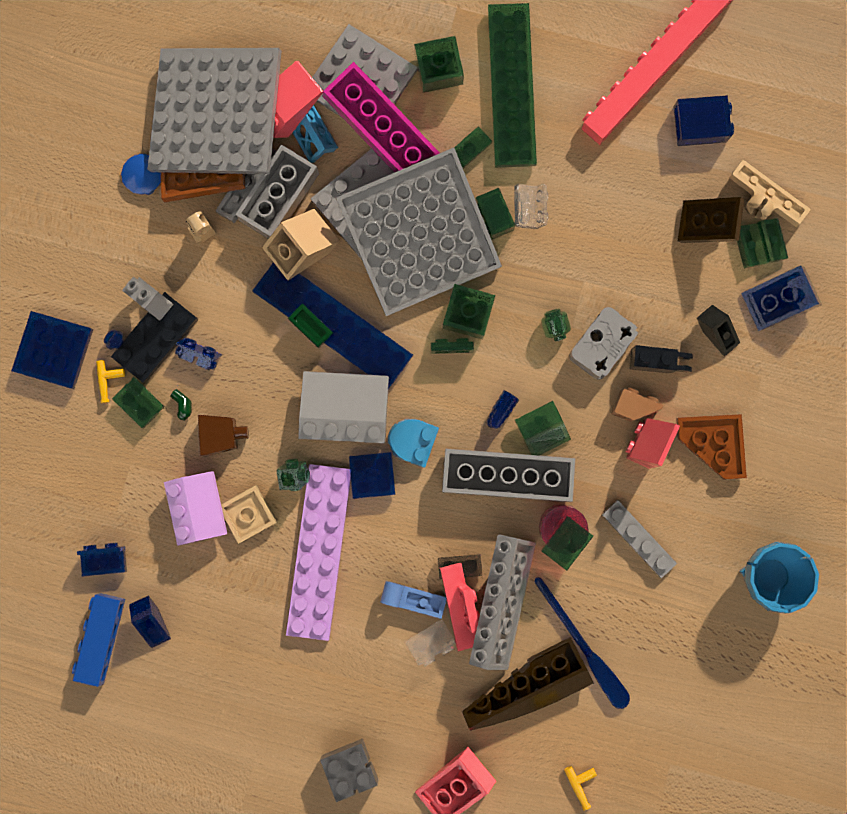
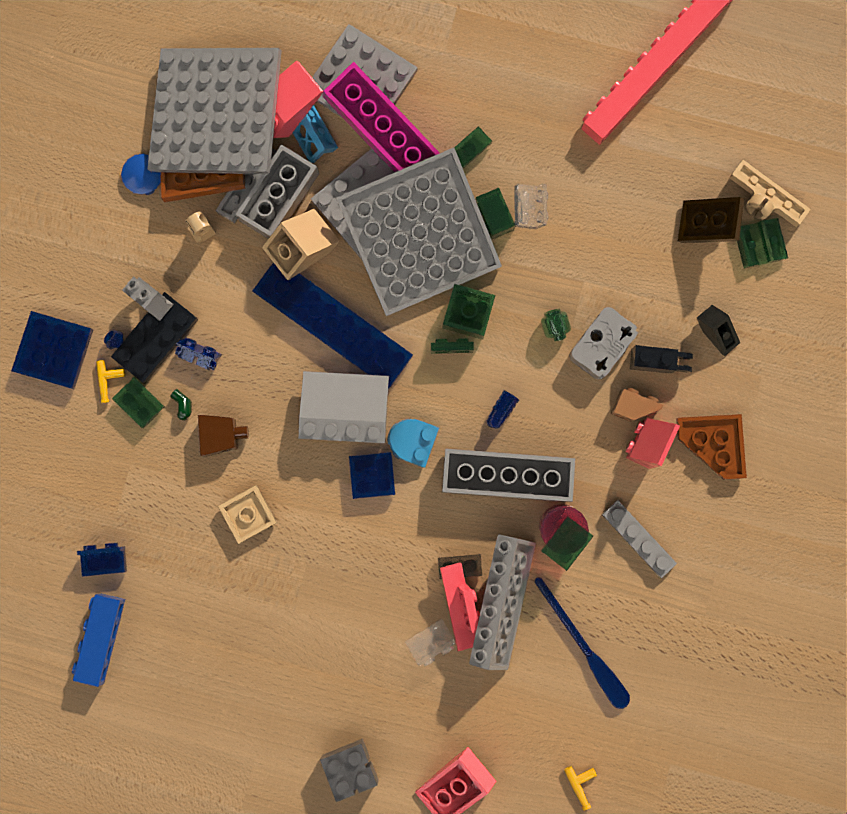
(148, 621): clear blue slope -> none
(195, 508): lavender slope -> none
(293, 475): clear green brick -> none
(310, 326): dark green tile -> none
(319, 553): lavender plate -> none
(413, 599): medium blue plate -> none
(439, 64): clear green brick -> none
(512, 85): clear green plate -> none
(539, 683): dark brown wedge -> none
(542, 429): clear green slope -> none
(703, 120): clear blue brick -> none
(781, 298): clear blue slope -> none
(781, 577): dark azure plate -> none

